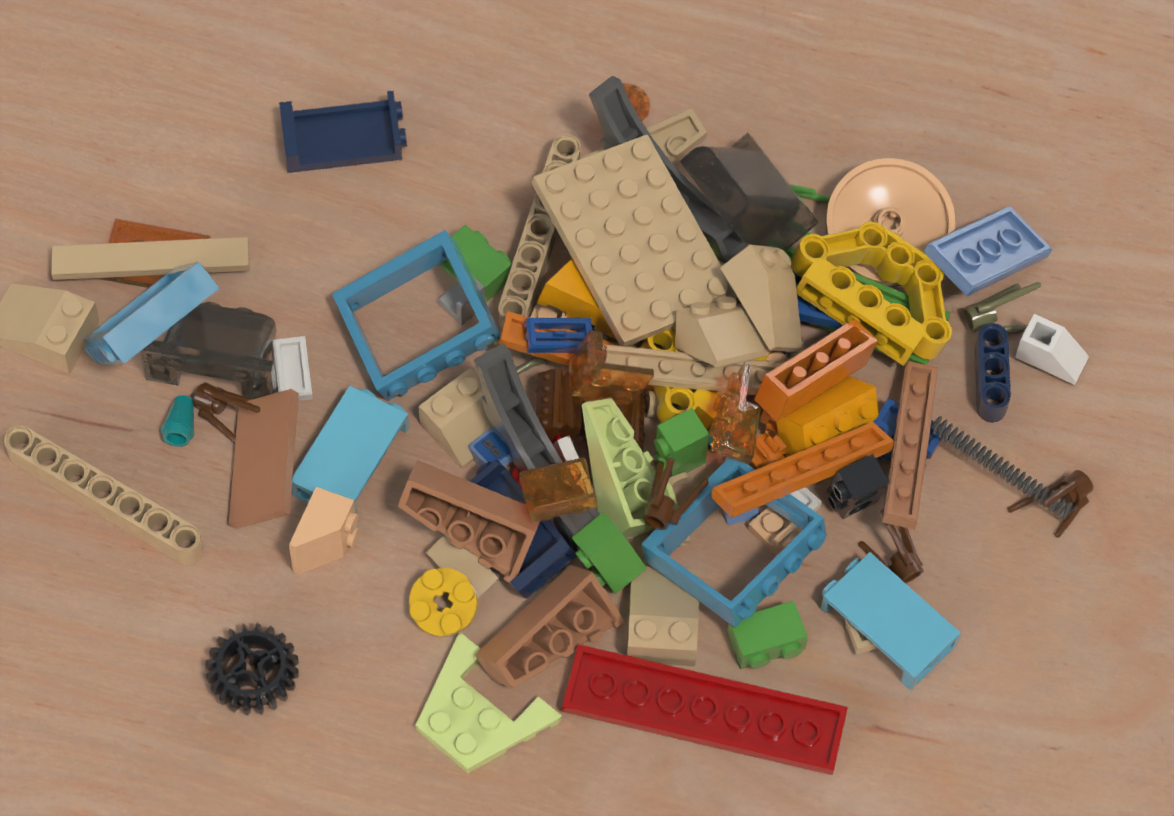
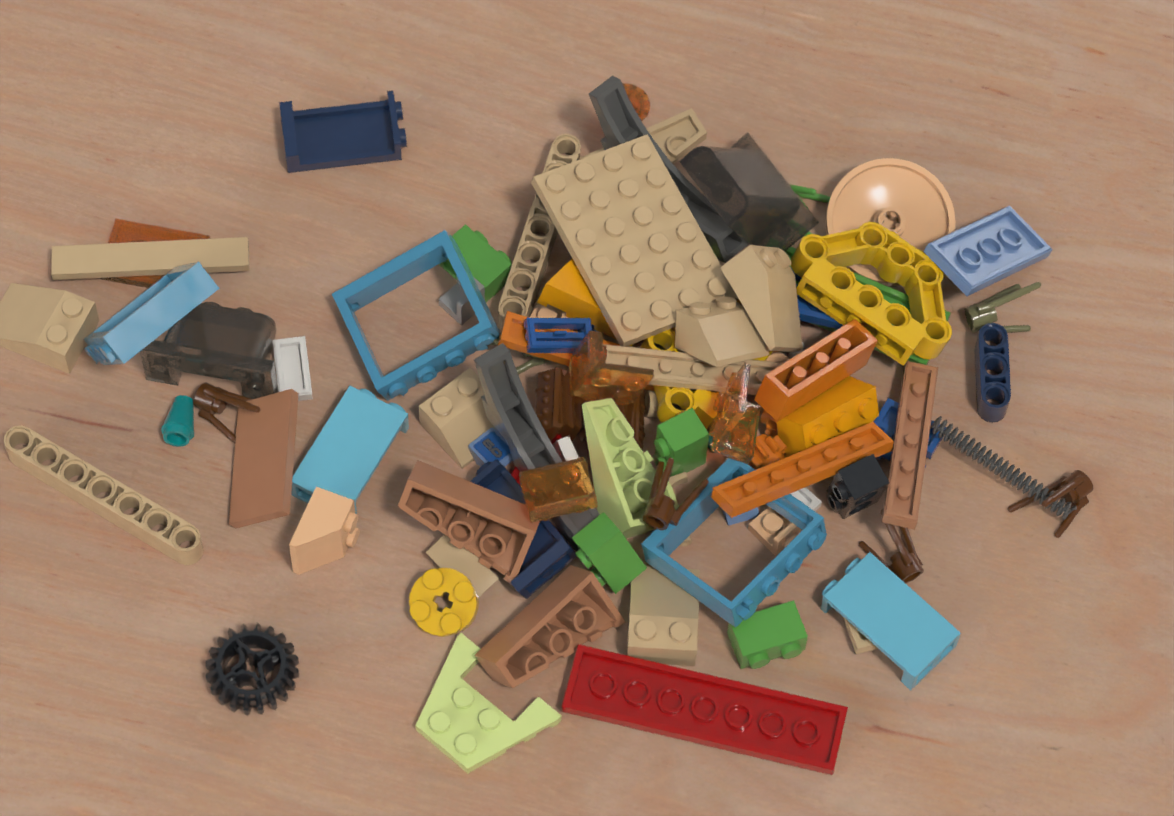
(1052, 349): white slope -> none

